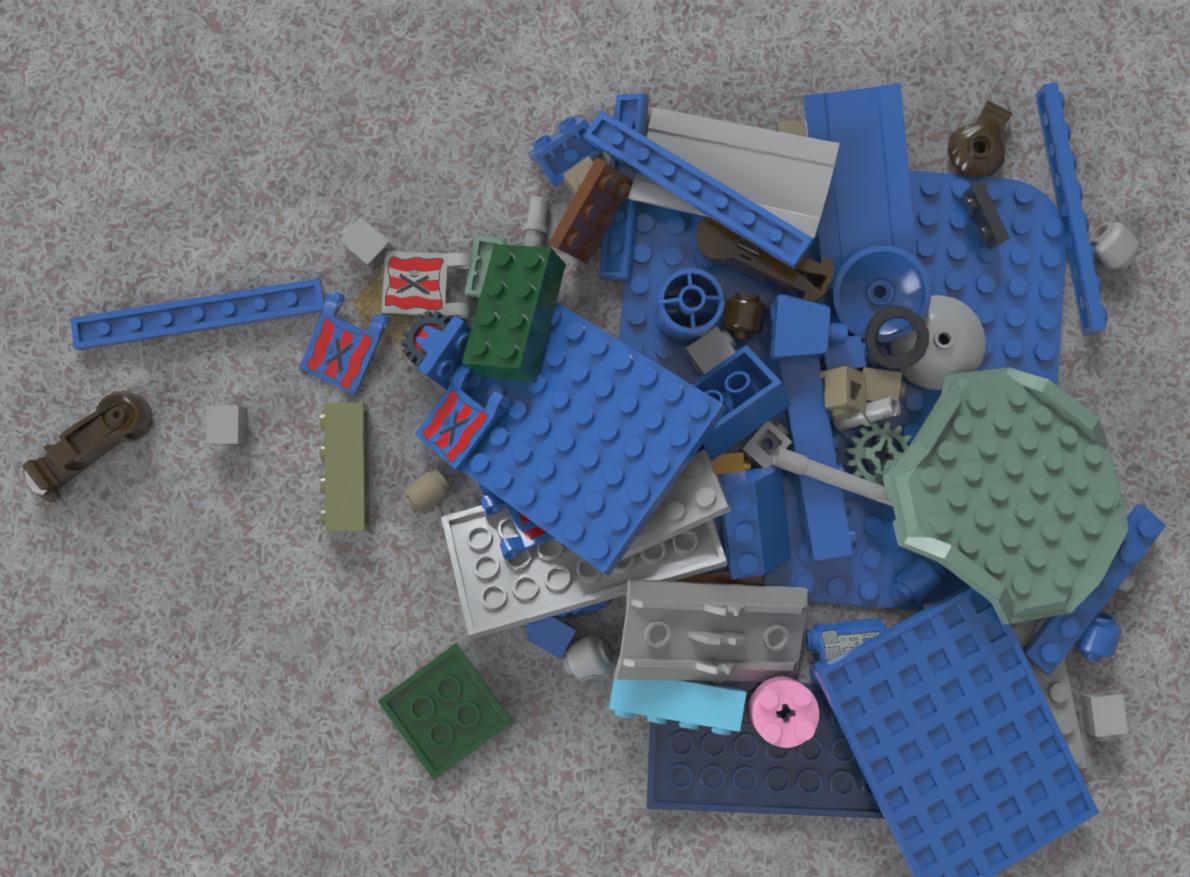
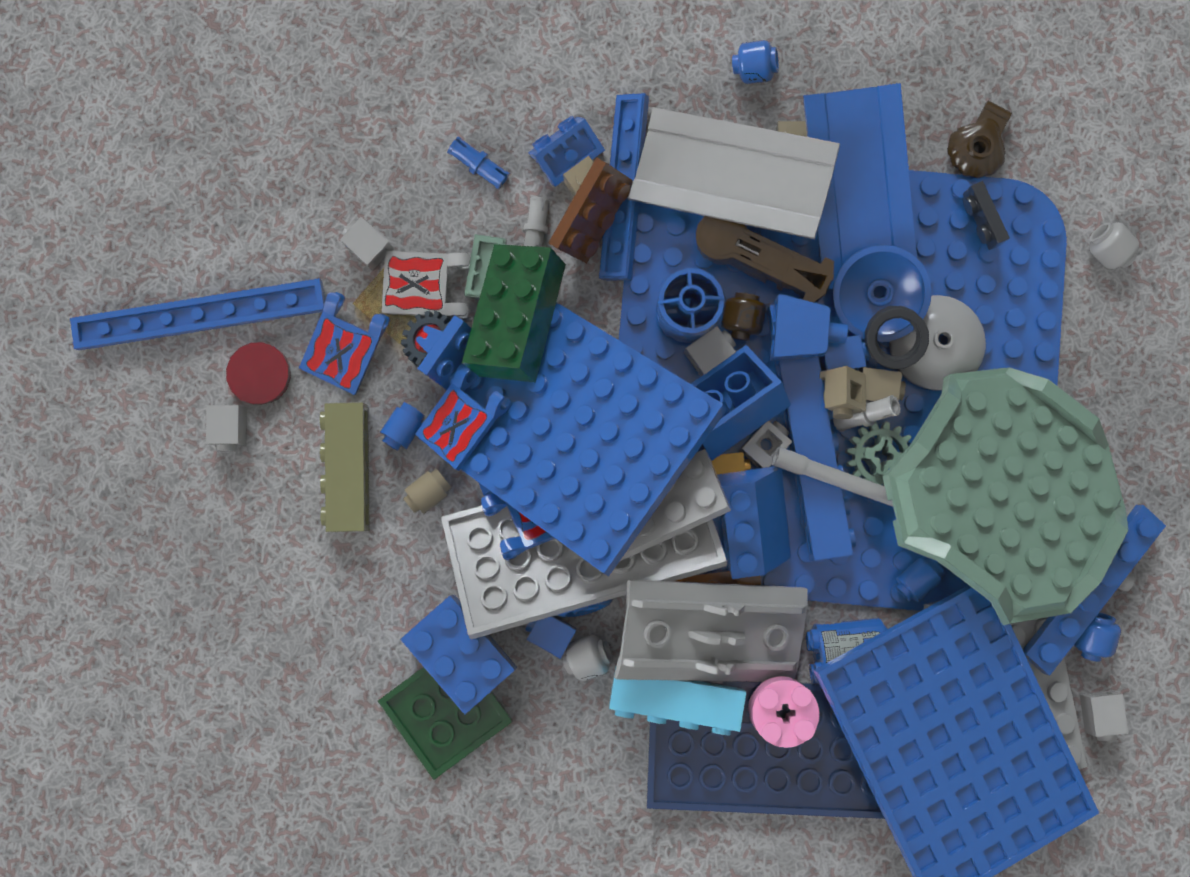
(116, 420): dark brown piece -> none
(258, 373): none -> dark red tile
(402, 426): none -> blue brick
(460, 665): none -> blue brick
(478, 162): none -> blue pin
(699, 190): blue plate -> none
(756, 62): none -> blue head
(1068, 198): blue plate -> none

